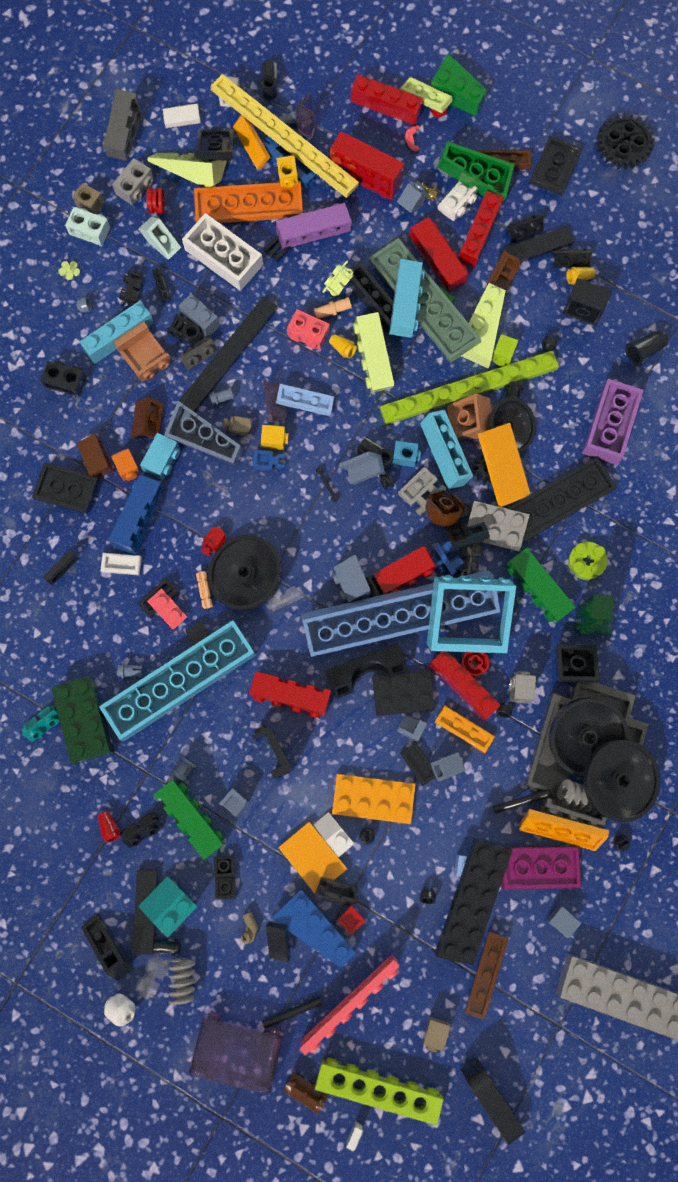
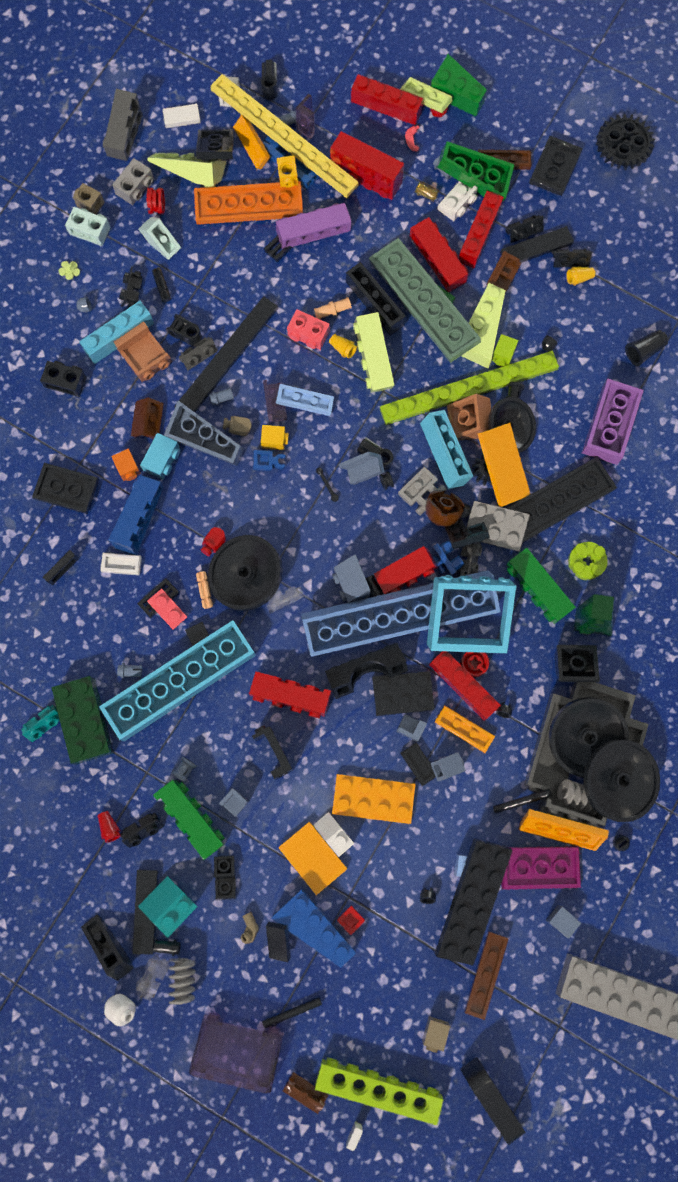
(95, 456): reddish brown hinge -> none
(199, 314): sand blue brick -> none
(222, 251): white brick -> none
(337, 891): black hinge -> none
(341, 275): yellowish green hinge -> none
(343, 1010): coral plate -> none
(362, 836): black hinge -> none
(401, 447): dark azure brick -> none
(406, 298): medium azure brick -> none
(413, 196): sand blue brick -> none
(522, 688): light grey brick -> none
(587, 302): black brick -> none

